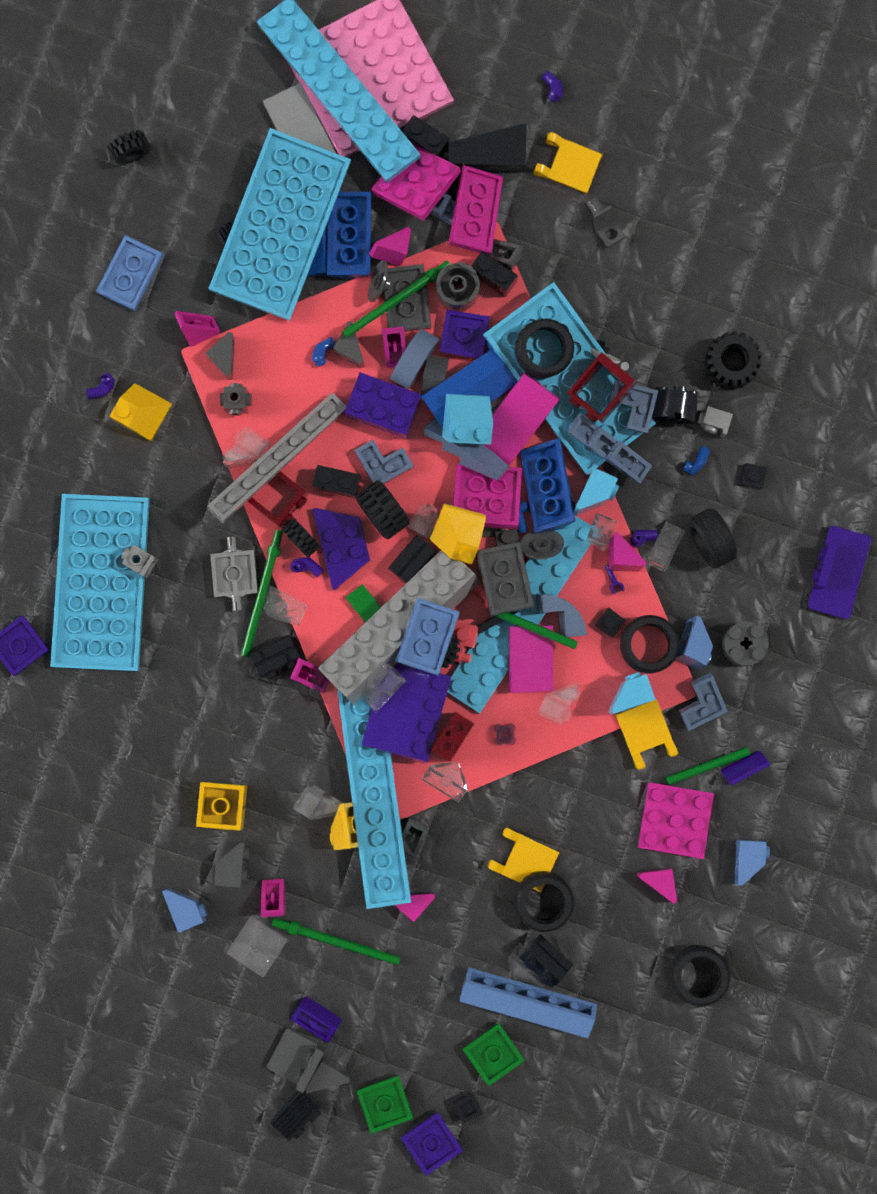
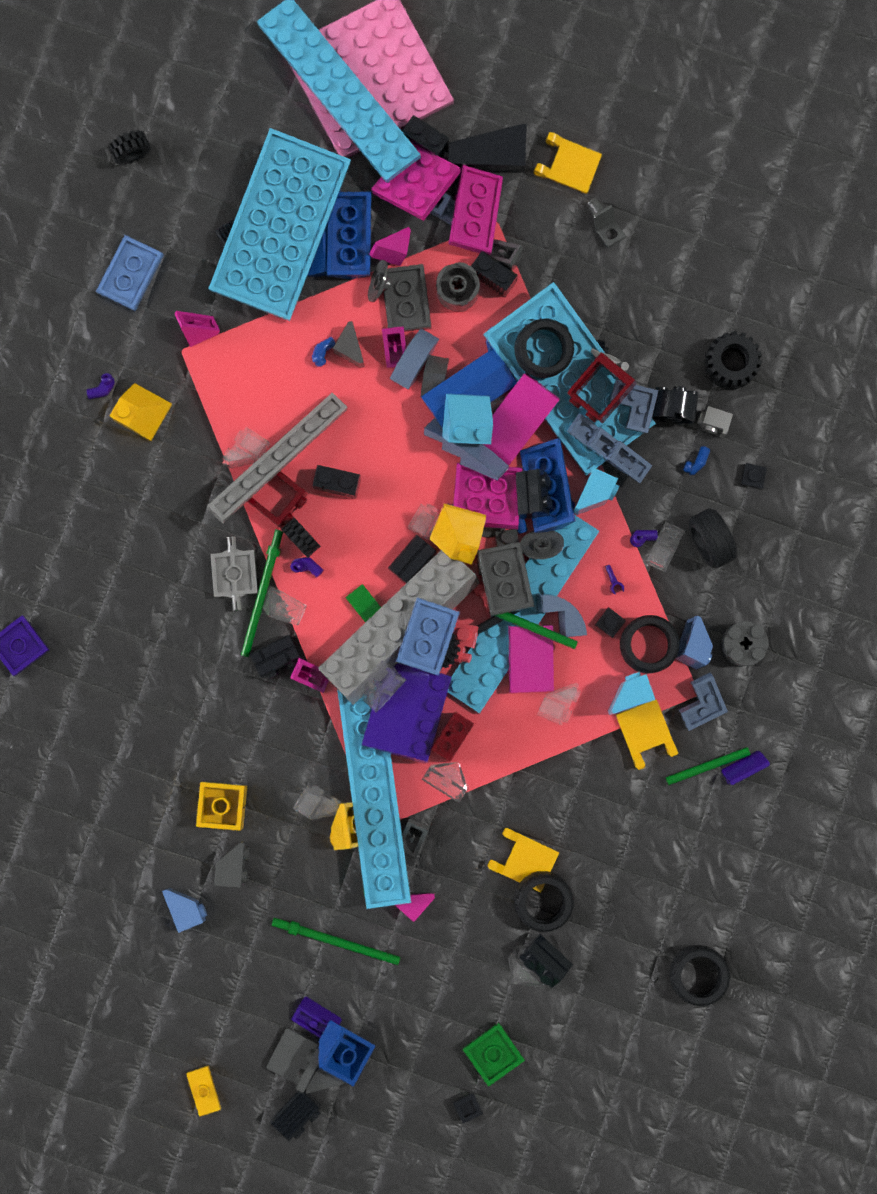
(95, 594): medium azure plate -> none
(146, 562): light grey brick -> none
(203, 1090): none -> yellow plate
(223, 355): dark grey slope -> none
(239, 406): dark grey brick -> none
(257, 946): clear plate -> none
(273, 898): dark pink slope -> none
(296, 117): light grey tile -> none
(342, 544): dark purple wing -> none
(343, 1053): none -> blue slope
(382, 509): black tyre -> none
(383, 405): dark purple brick -> none
(383, 468): sand blue plate -> none
(384, 1104): green plate -> none
(430, 276): green bar -> none
(431, 1143): dark purple plate -> none
(464, 334): dark purple plate -> none
(509, 729): plate -> none
(528, 1002): medium blue brick -> none
(533, 493): none -> black brick
(555, 86): dark purple arm -> none
(602, 537): clear slope -> none
(623, 556): dark pink slope -> none
(662, 881): dark pink slope -> none
(675, 820): dark pink plate -> none
(750, 858): medium blue slope -> none
(839, 572): dark purple bracket -> none

